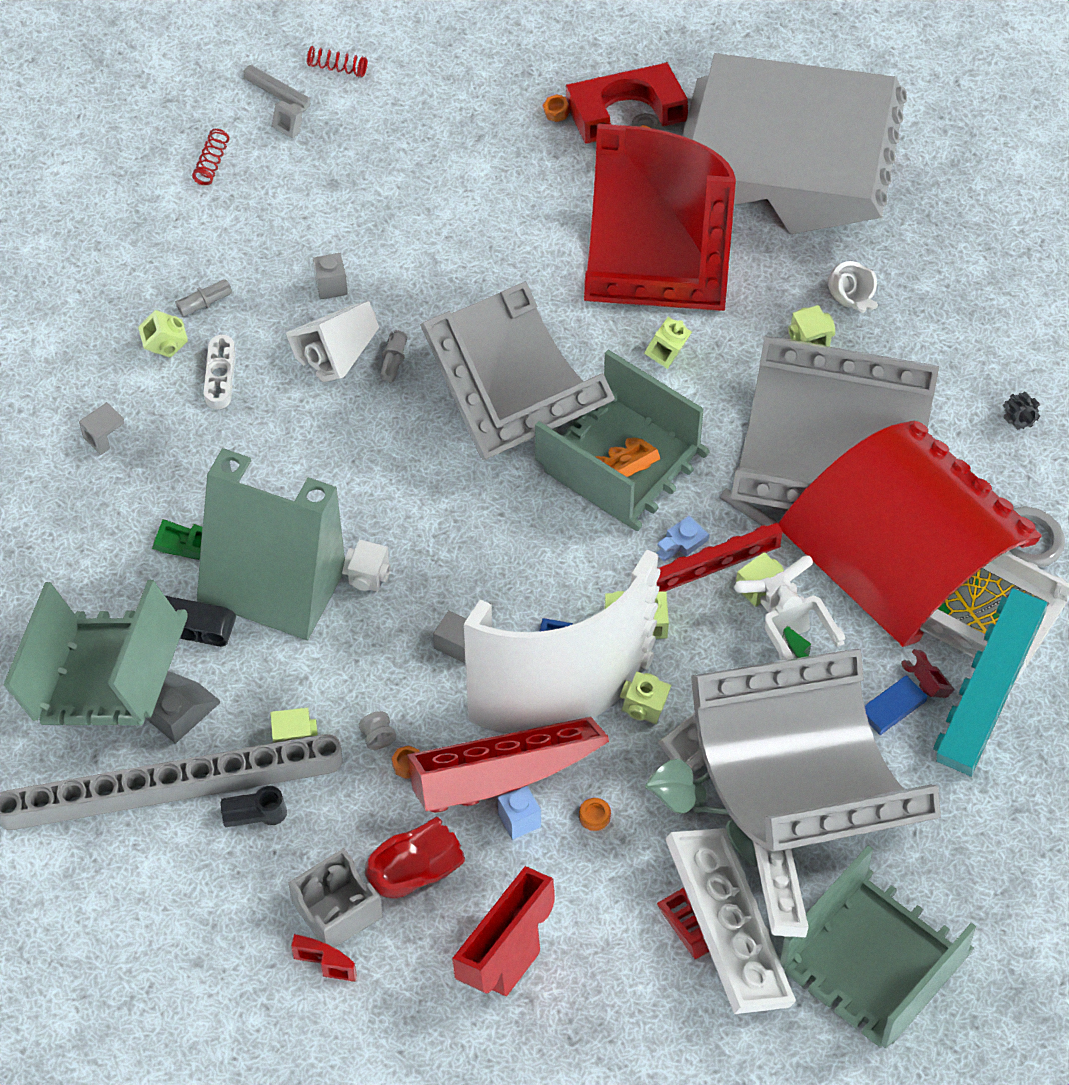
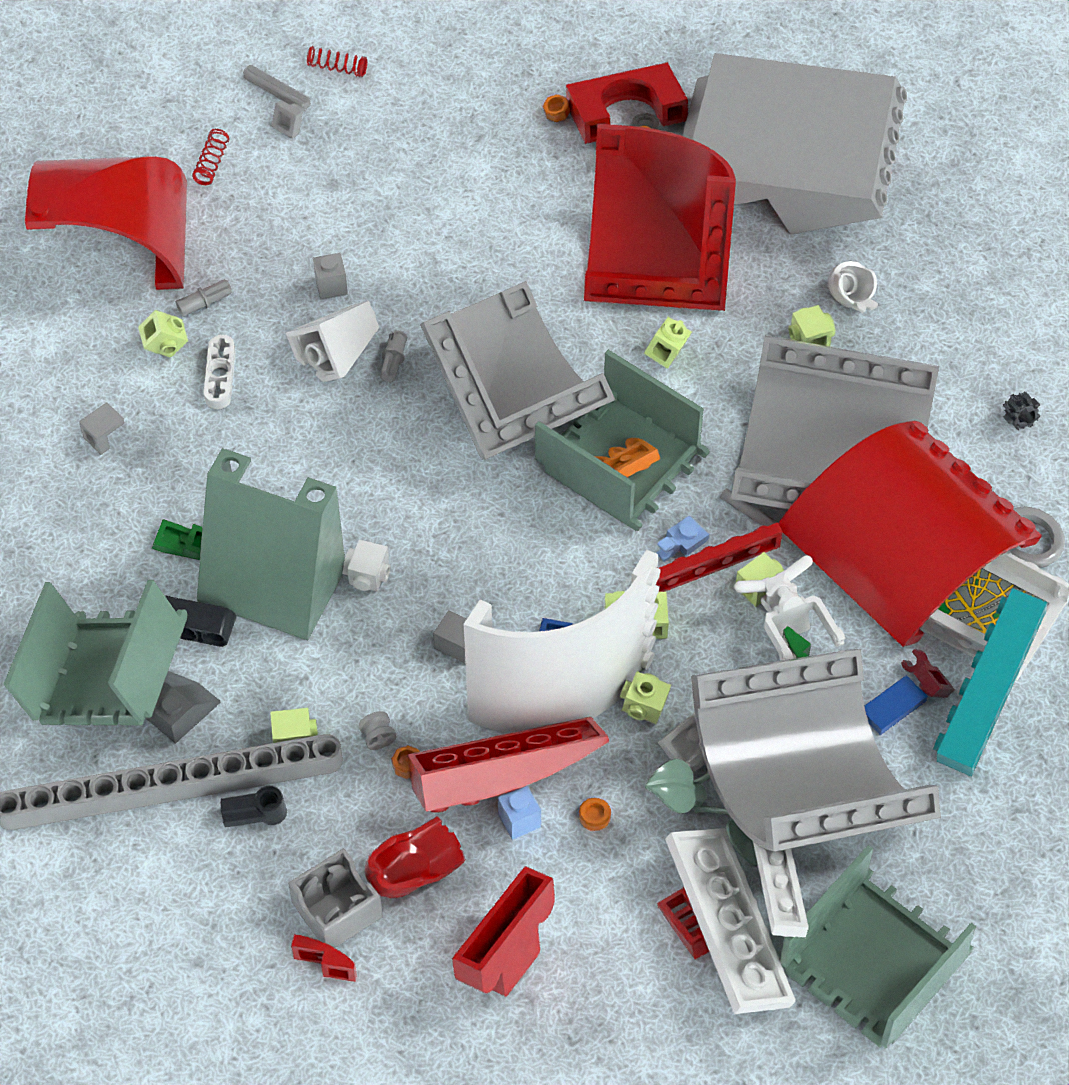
(120, 195): none -> red panel

